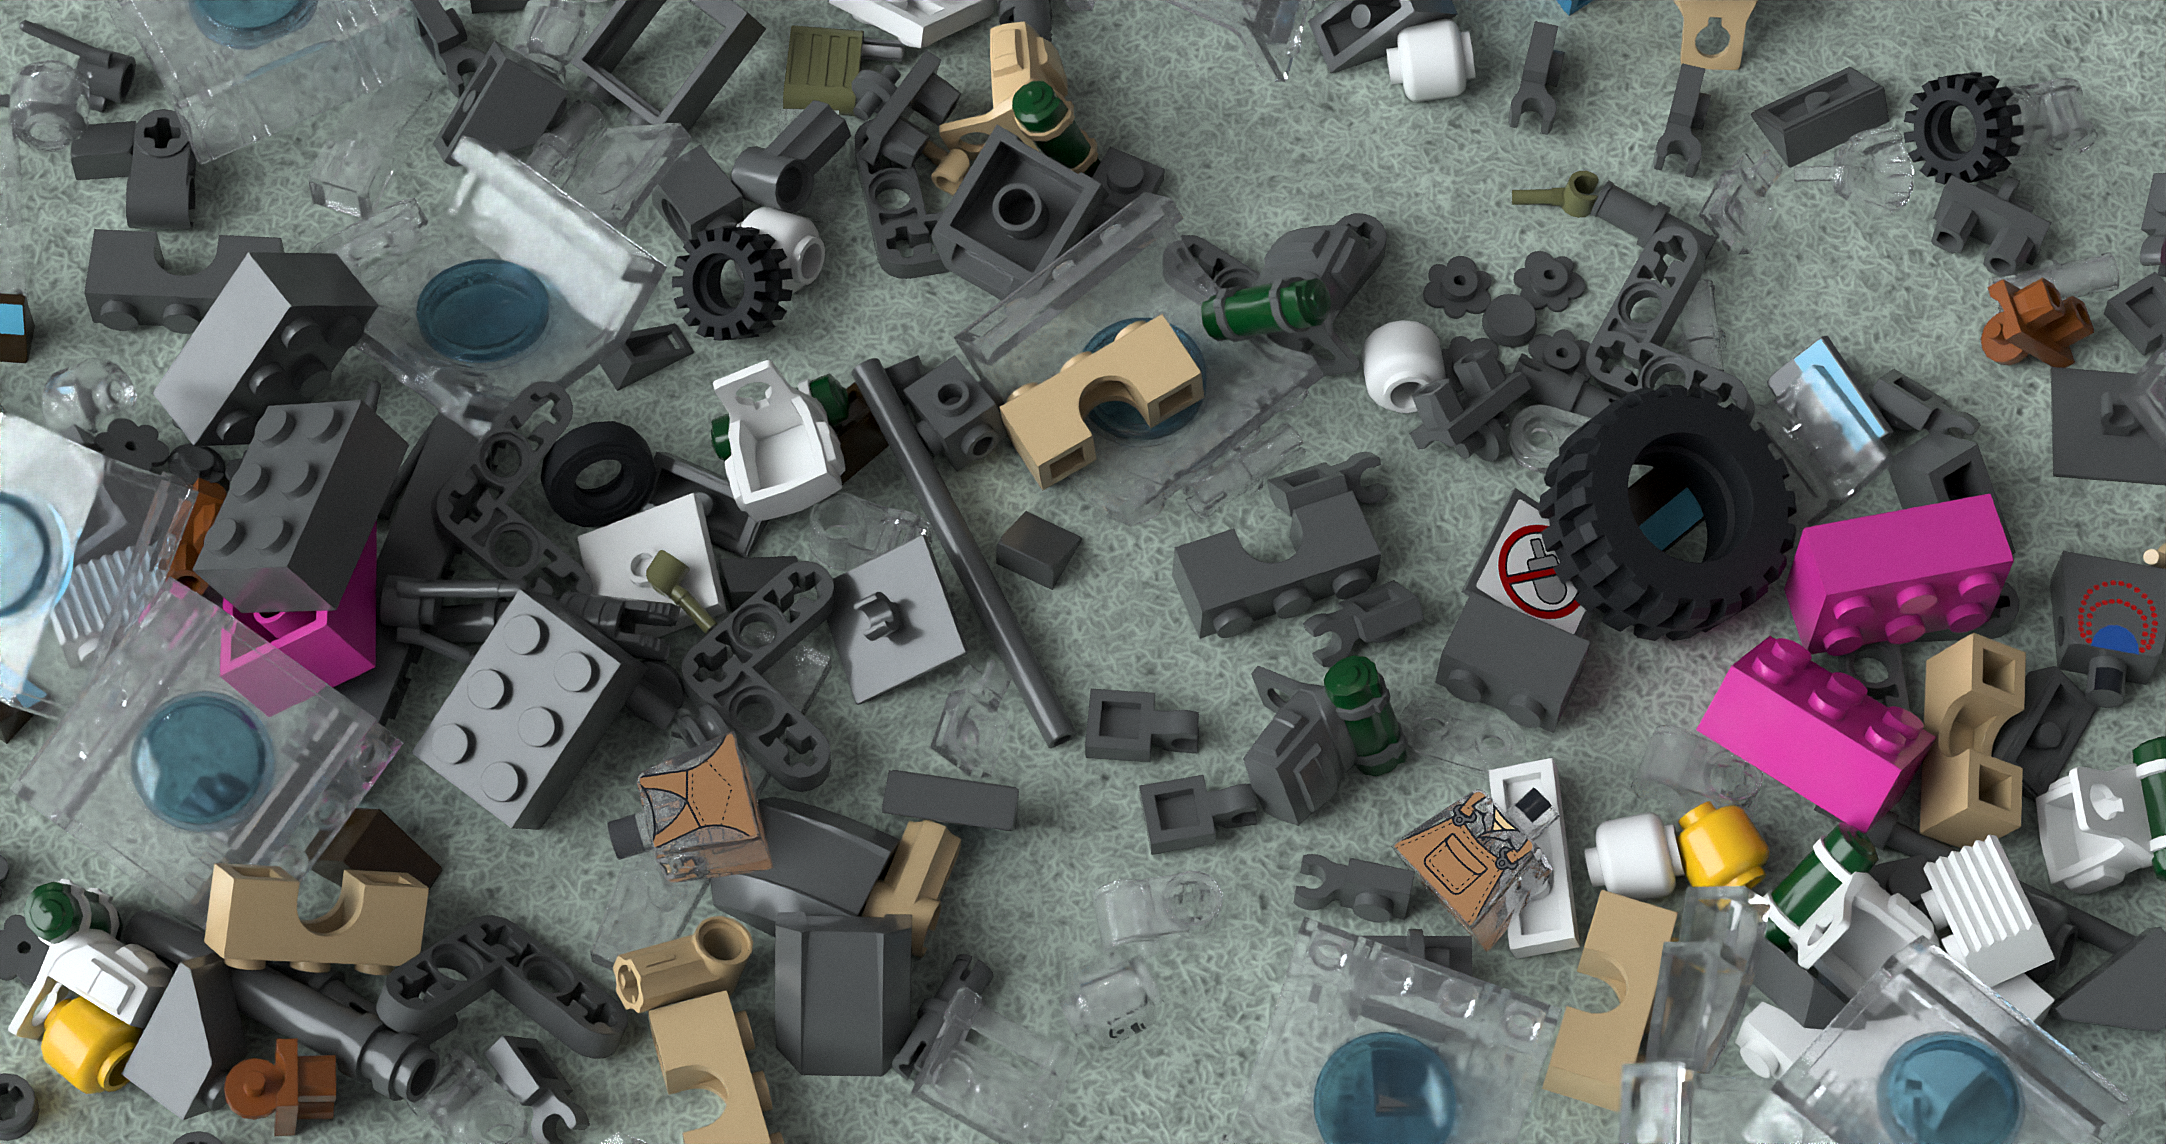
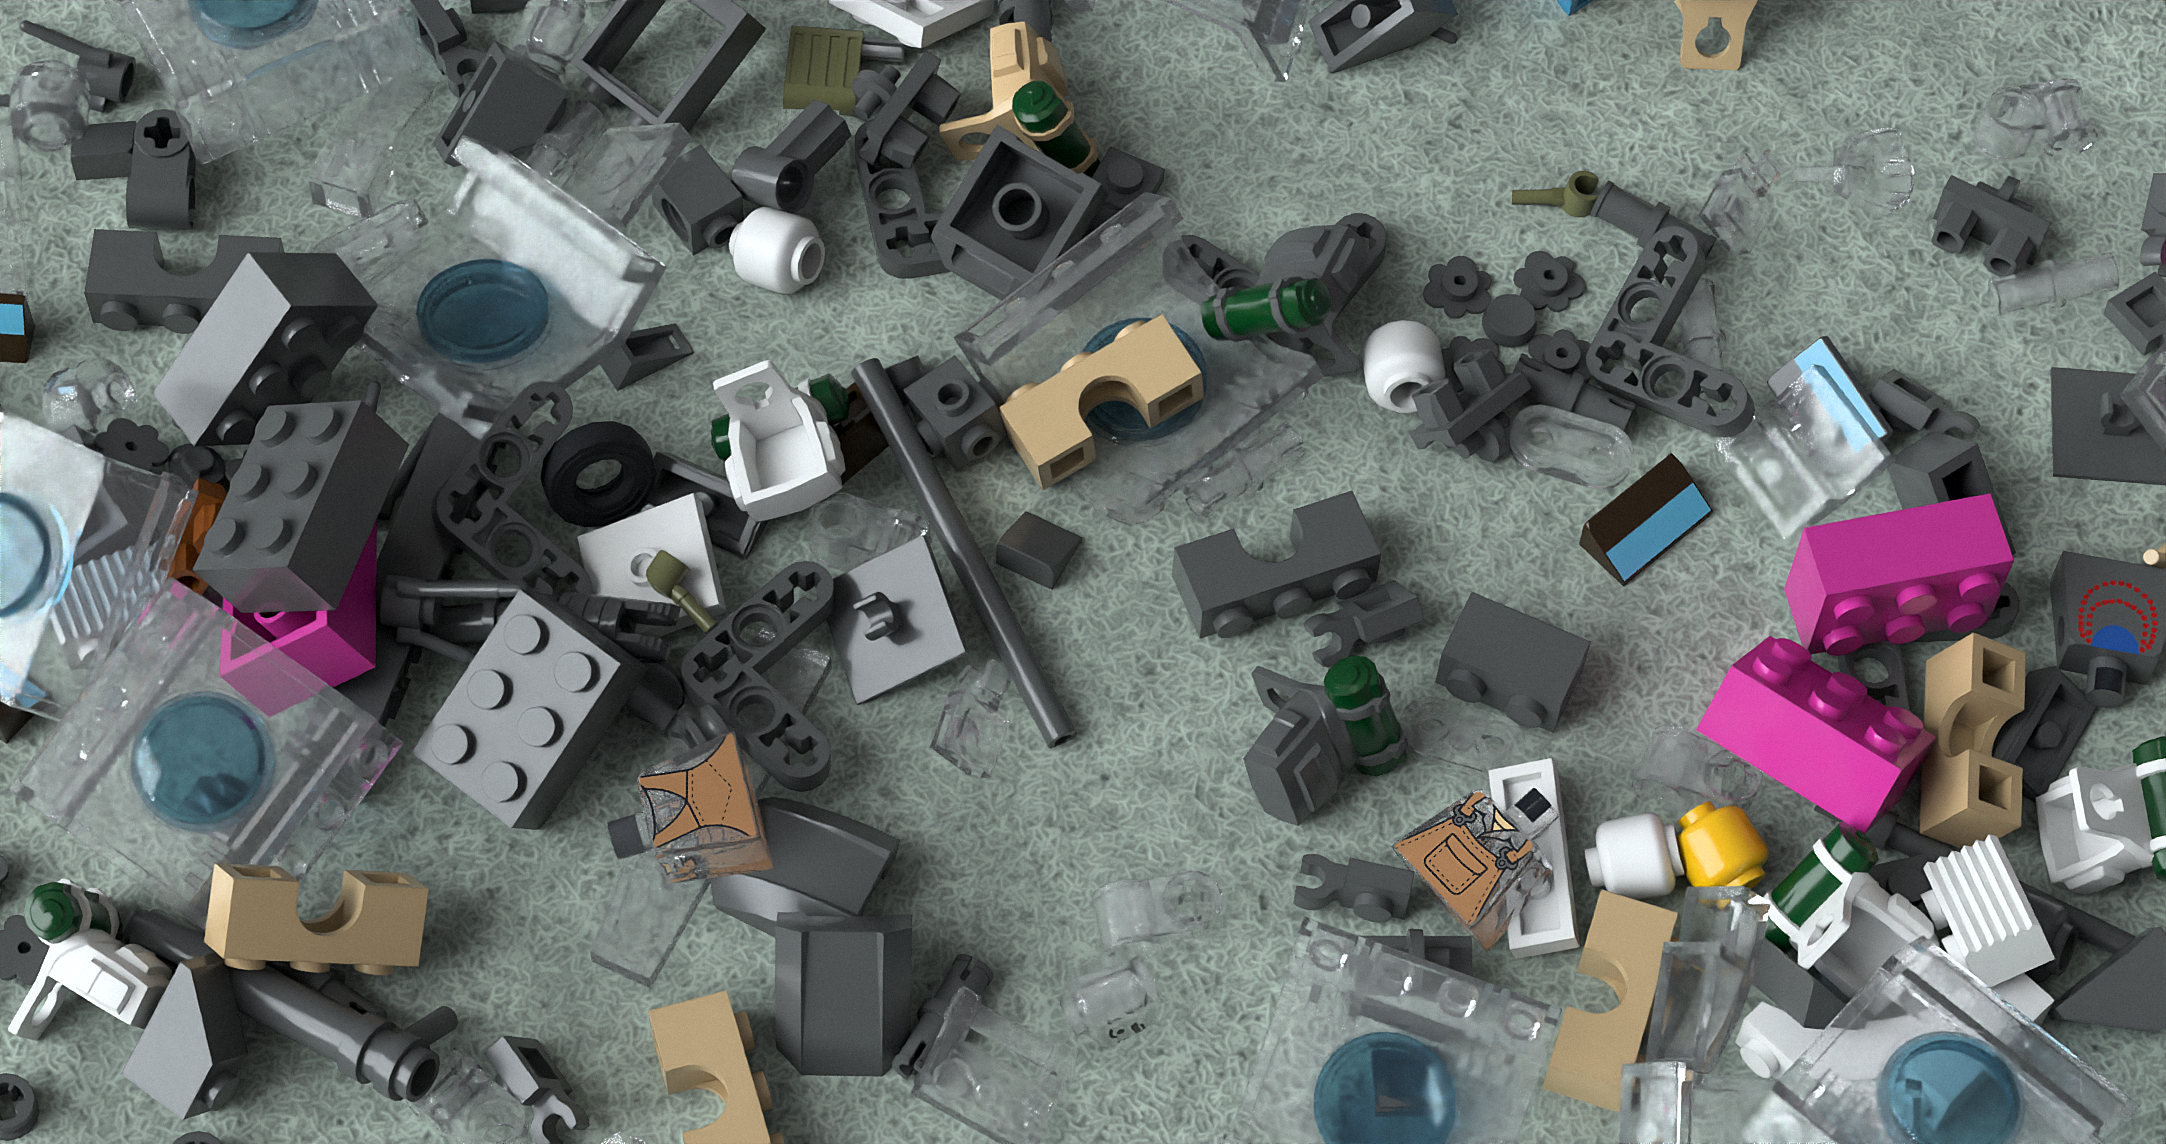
(88, 1045): yellow head -> none
(291, 1087): dark orange hips -> none
(375, 843): dark brown slope -> none
(502, 958): dark grey beam -> none
(684, 966): tan piece -> none
(746, 576): dark grey piece -> none
(761, 283): black tyre -> none
(917, 879): tan piece -> none
(951, 167): tan hand -> none
(951, 800): dark grey slope -> none
(1127, 725): dark grey plate -> none
(1183, 813): dark grey plate -> none
(1326, 481): dark grey plate -> none
(1432, 60): white head -> none
(1520, 571): piece -> none
(1540, 69): dark grey plate -> none
(1686, 112): dark grey plate -> none
(1726, 472): black tyre -> none
(1822, 115): dark grey slope -> none
(1992, 124): black tyre -> none
(2034, 324): dark orange hips -> none

